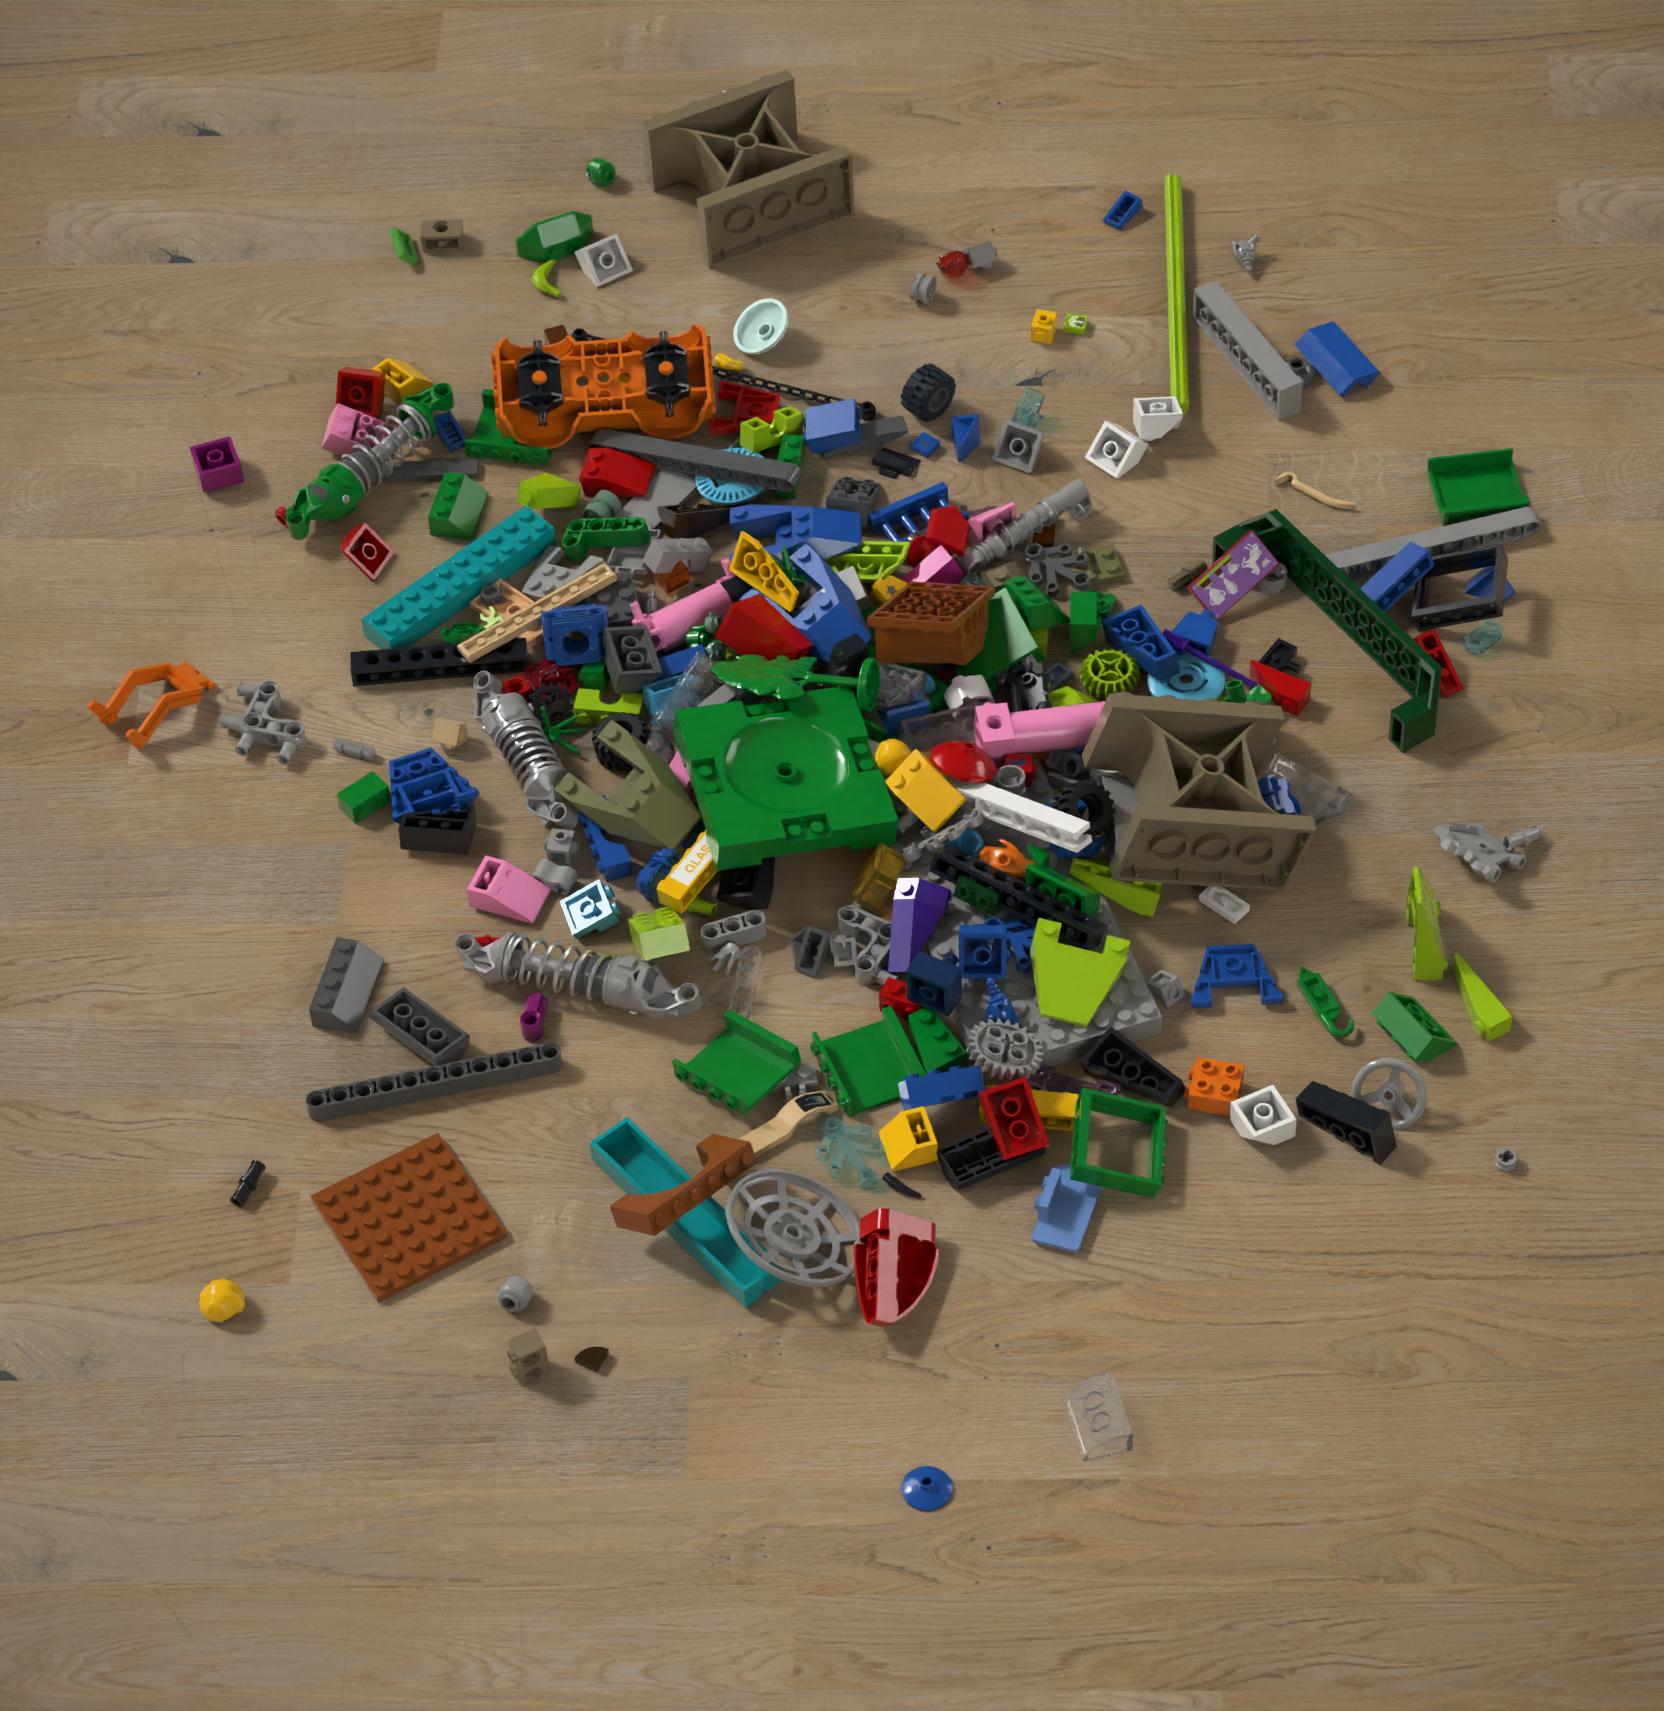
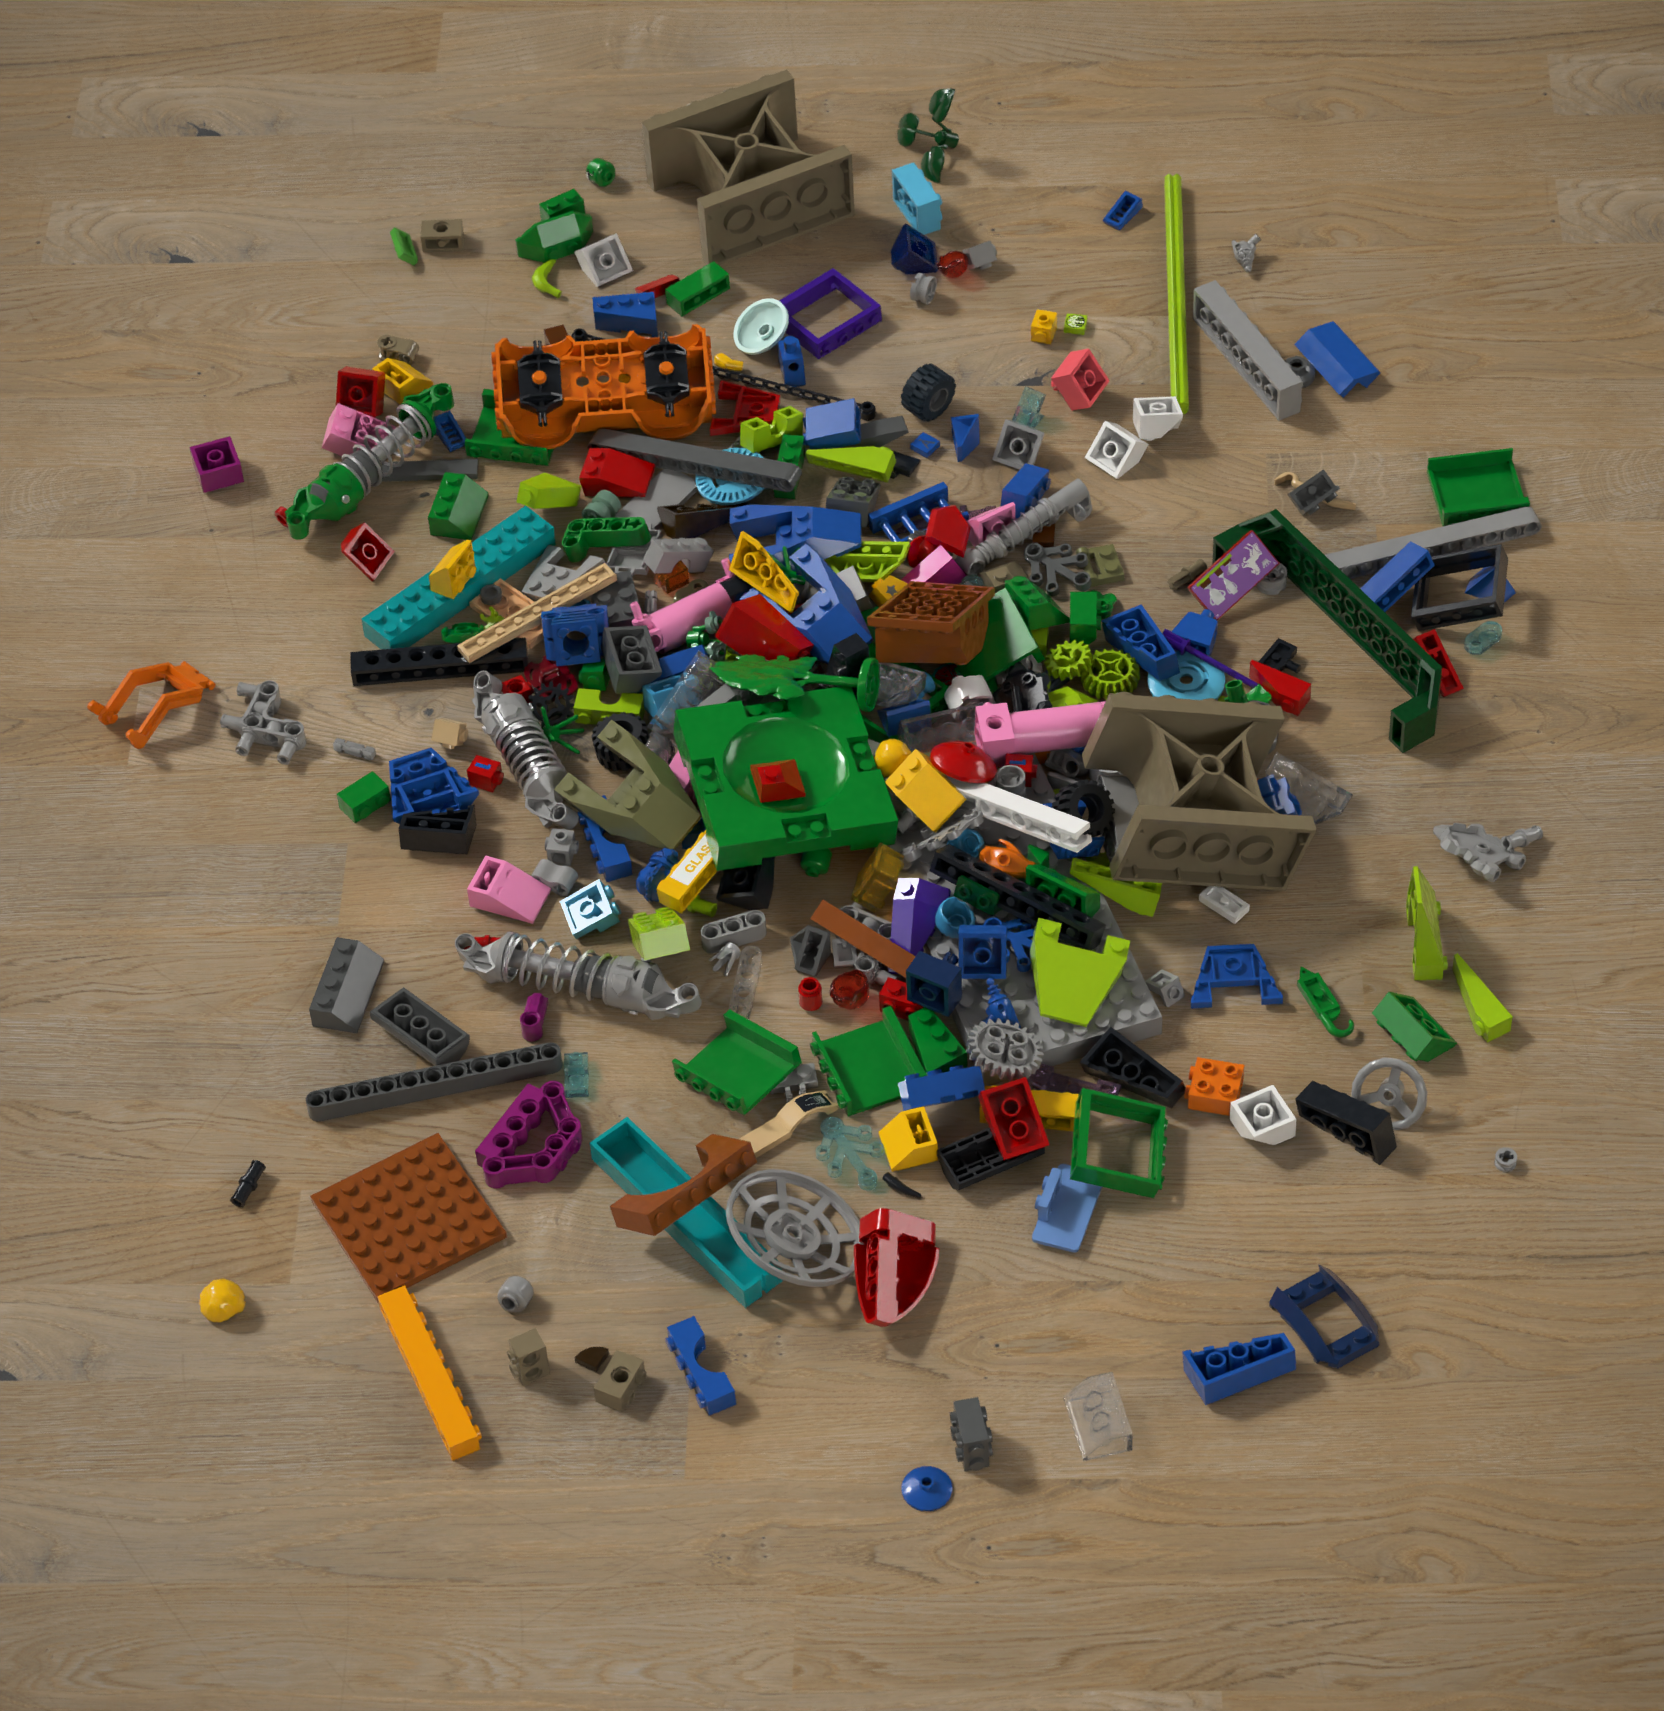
(398, 349): none -> dark tan piece
(429, 1373): none -> light orange brick
(453, 570): none -> yellow slope
(485, 773): none -> red brick
(498, 1148): none -> magenta brick
(562, 204): none -> green brick
(576, 1074): none -> clear light blue slope
(620, 1368): none -> dark tan brick
(626, 313): none -> blue wedge
(658, 286): none -> red slope
(697, 288): none -> green brick
(712, 1388): none -> blue arch
(777, 780): none -> red slope
(790, 352): none -> blue torso
(810, 994): none -> red brick
(816, 862): none -> green head
(843, 333): none -> dark purple window
(850, 990): none -> clear red hair
(861, 461): none -> lime slope
(862, 937): none -> dark orange tile
(913, 252): none -> clear blue slope
(916, 198): none -> medium azure brick
(932, 160): none -> dark green plant
(953, 914): none -> dark azure hair
(971, 1434): none -> dark grey brick
(1026, 488): none -> blue wedge
(1068, 660): none -> lime gear
(1080, 379): none -> coral brick
(1238, 1366): none -> blue wedge
(1306, 1292): none -> dark blue wedge
(1313, 492): none -> dark grey bracket

